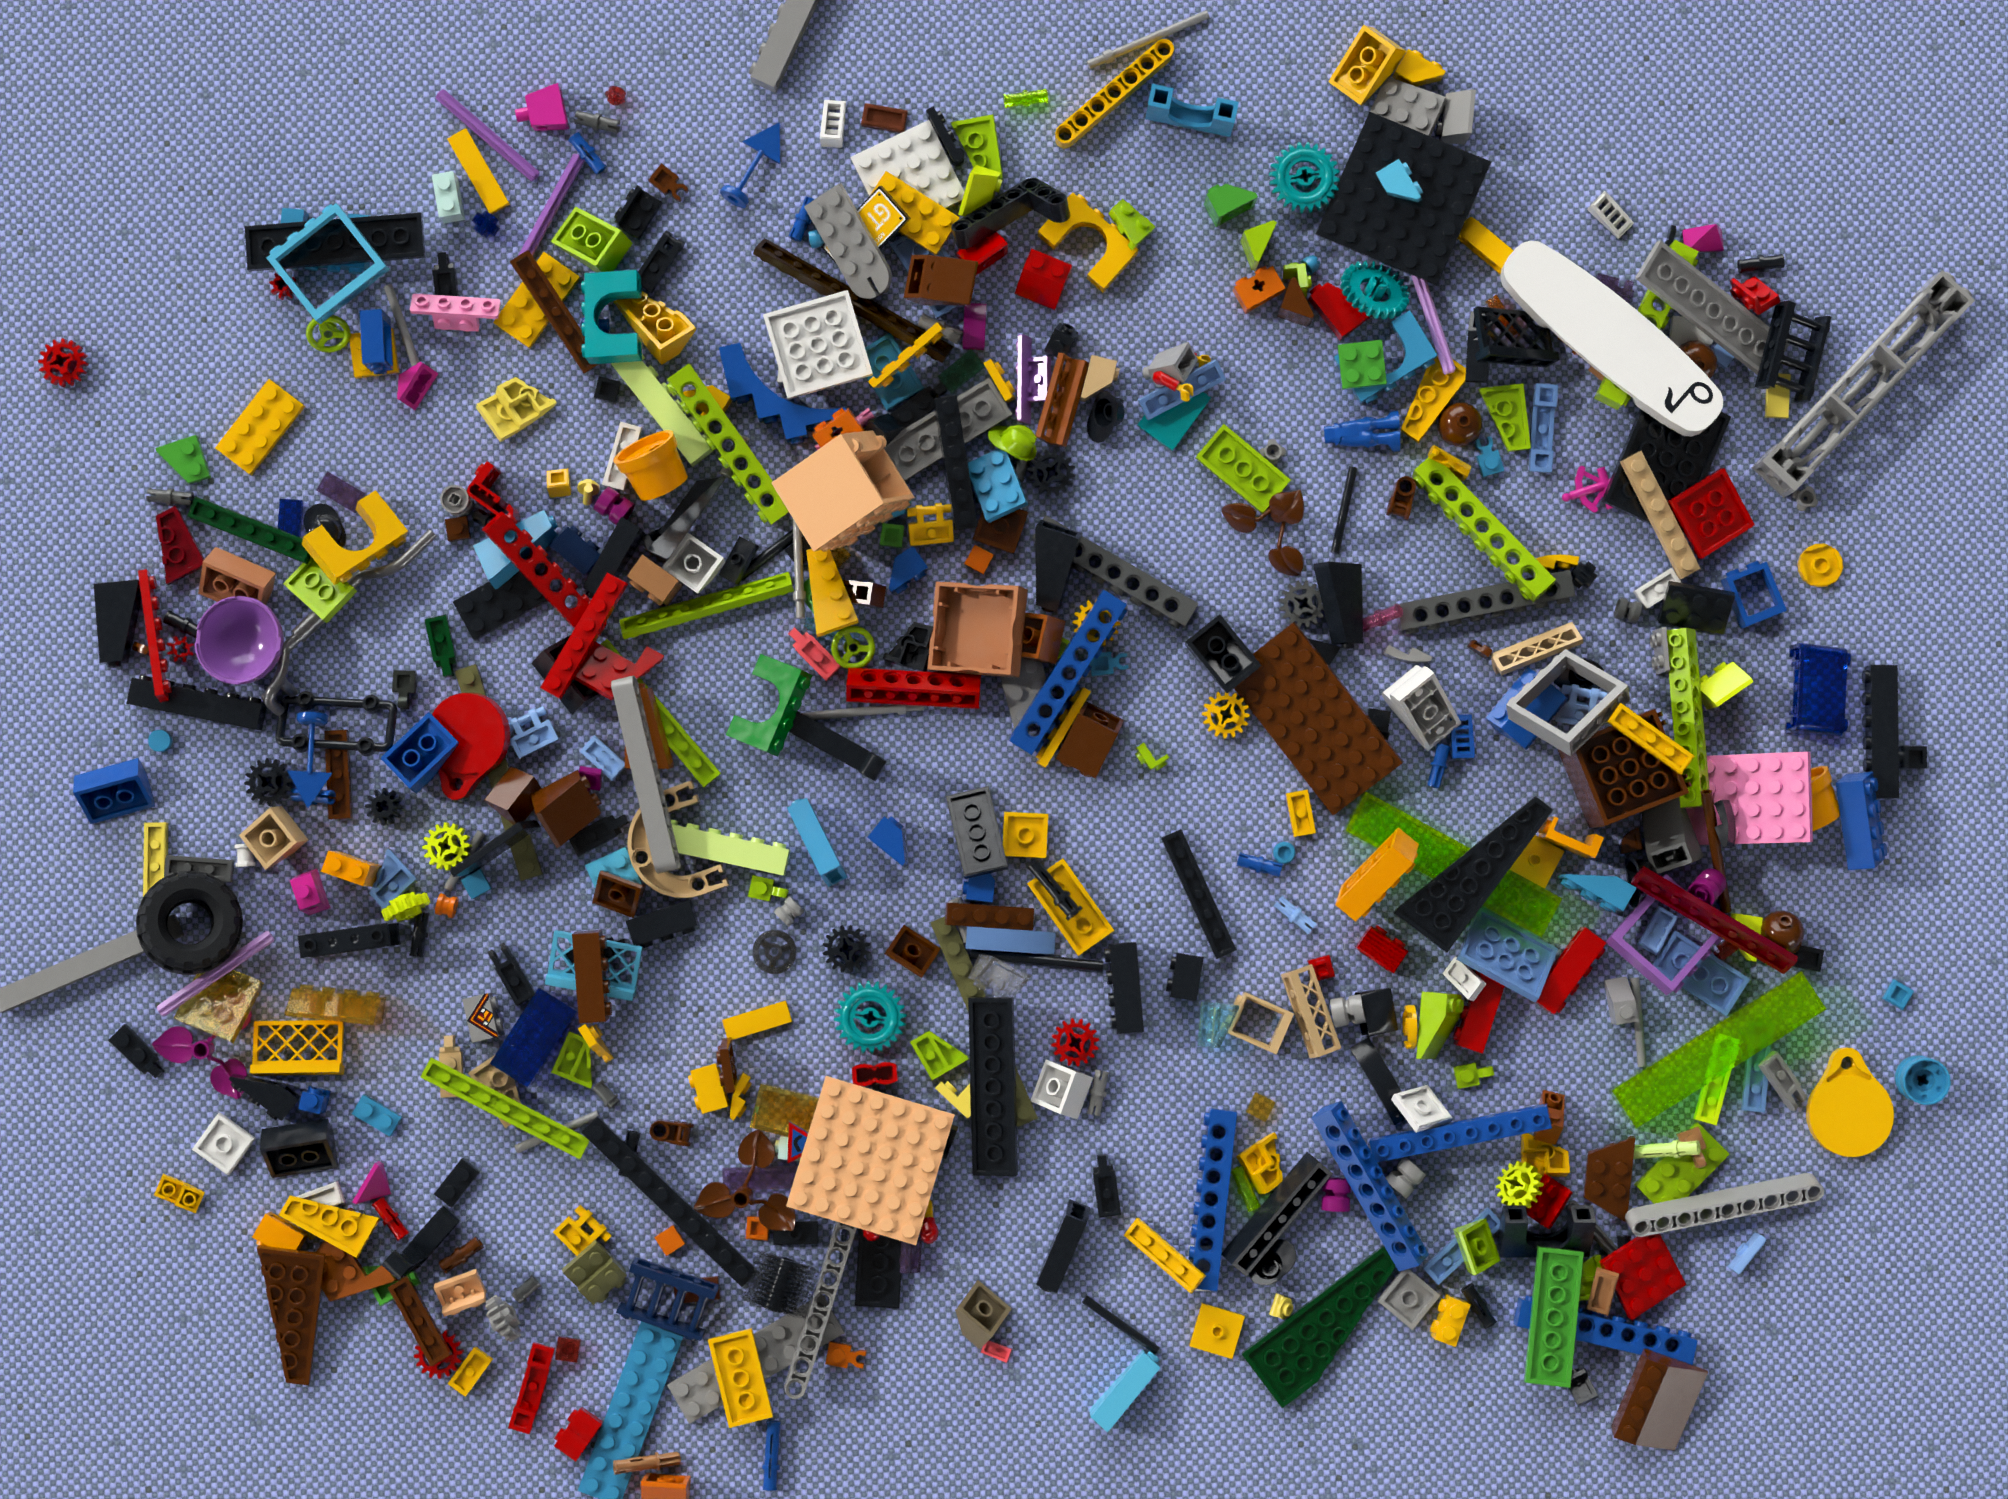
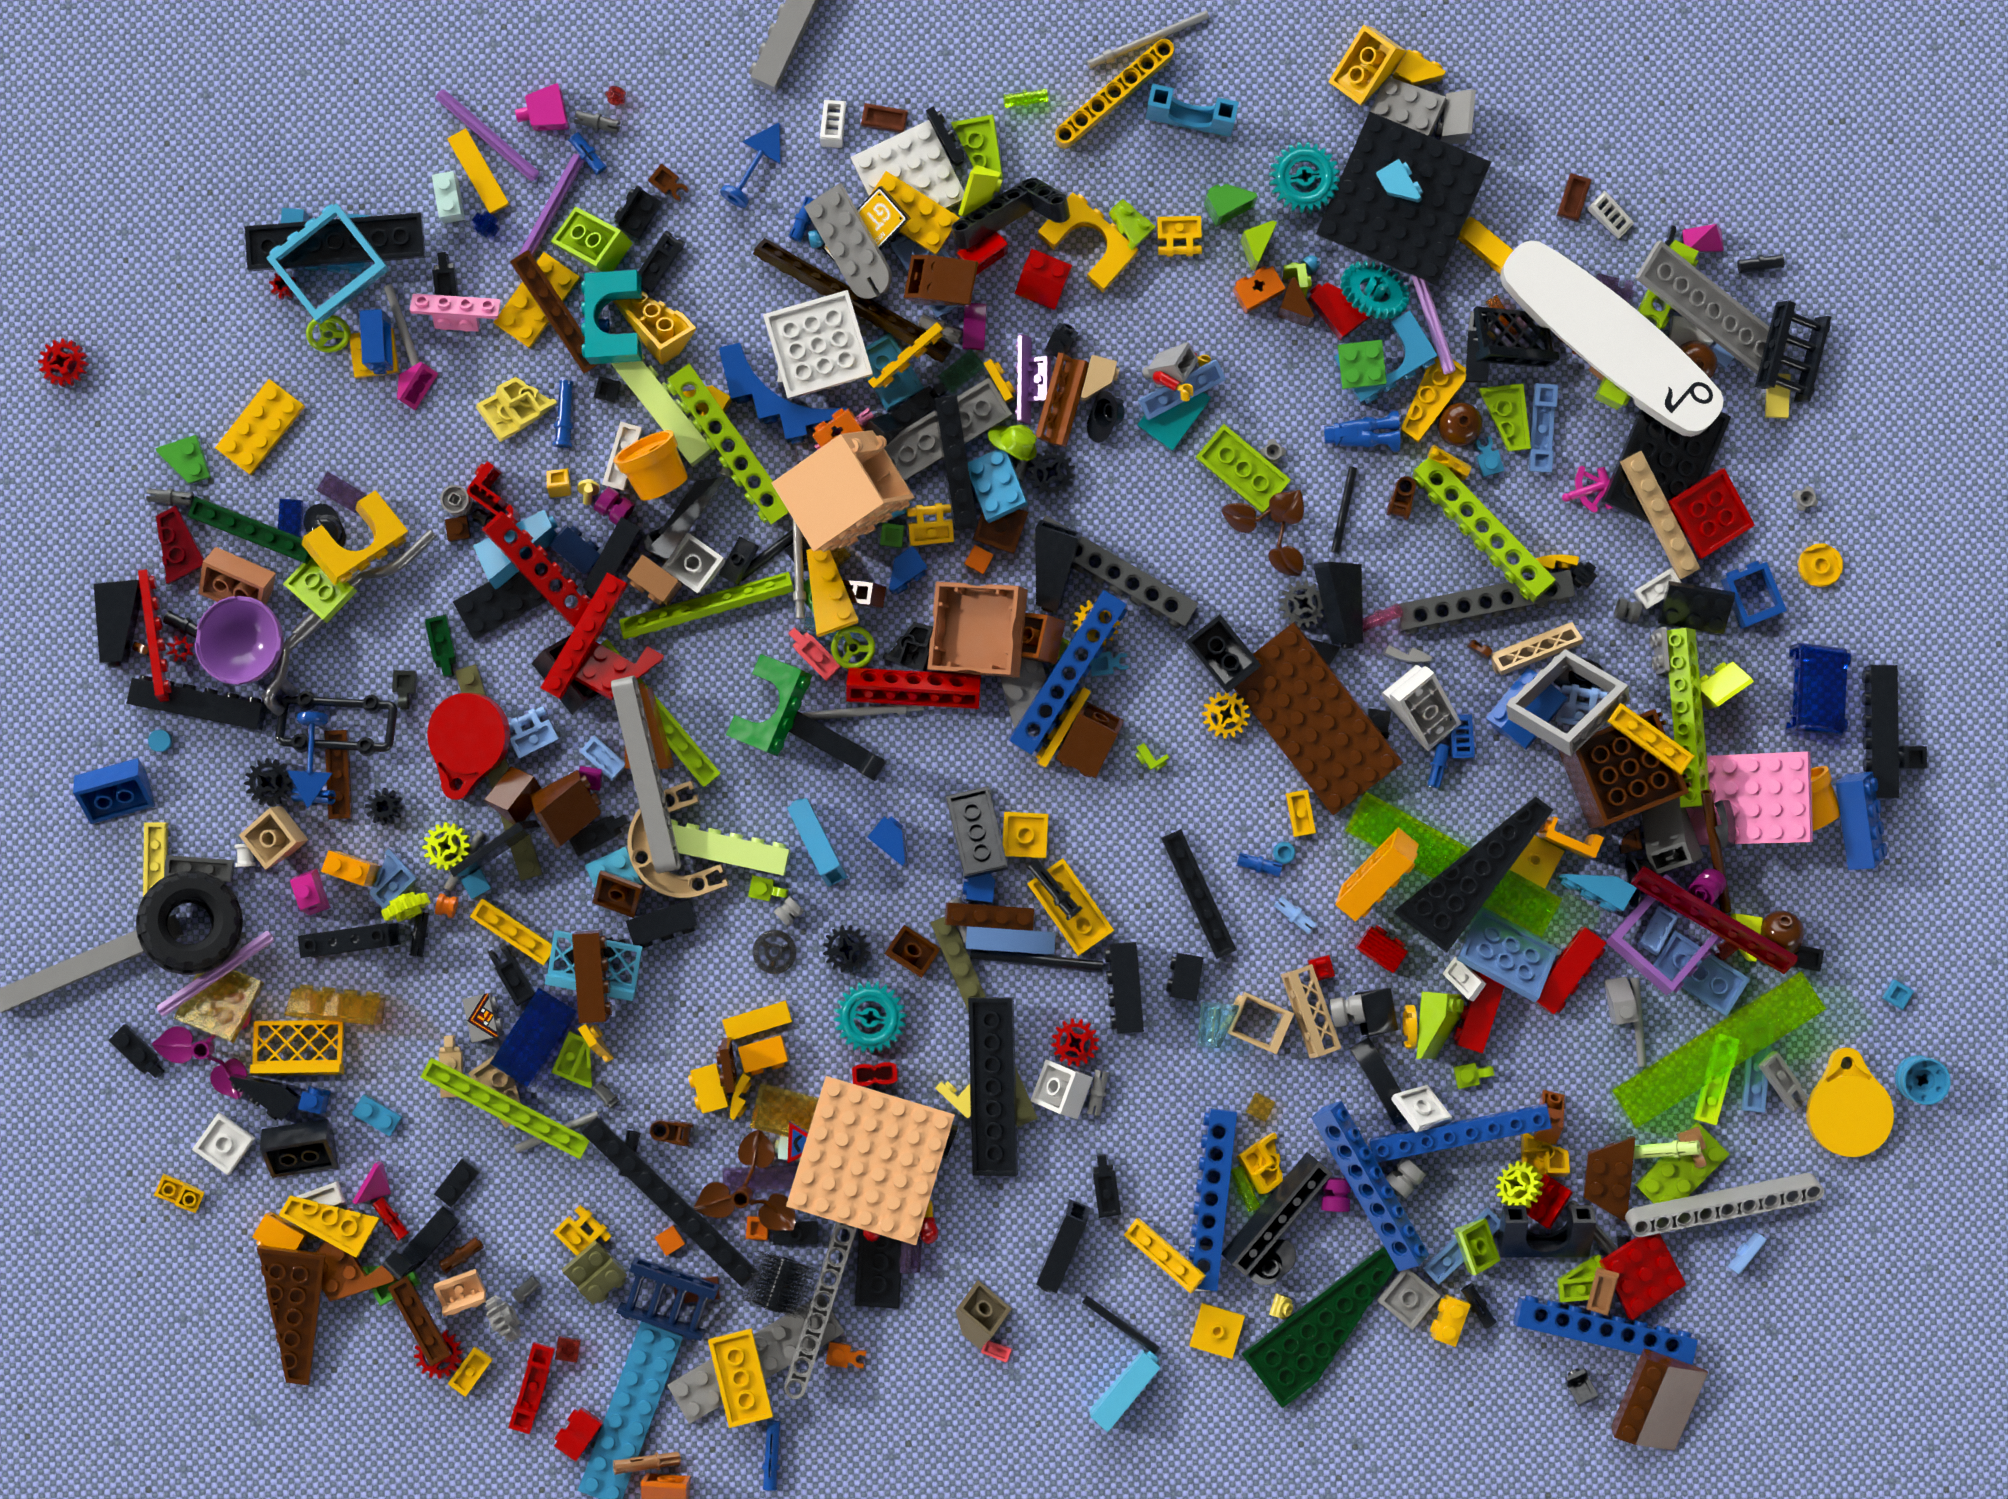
(420, 752): blue slope -> none
(512, 931): none -> yellow plate
(563, 424): none -> blue pin
(763, 1054): none -> light orange brick
(937, 1054): lime wing -> none
(997, 976): clear slope -> none
(1179, 228): none -> yellow plate
(1553, 1316): bright green plate -> none
(1574, 197): none -> copper tile
(1754, 294): red bracket -> none
(1939, 302): light grey piece -> none

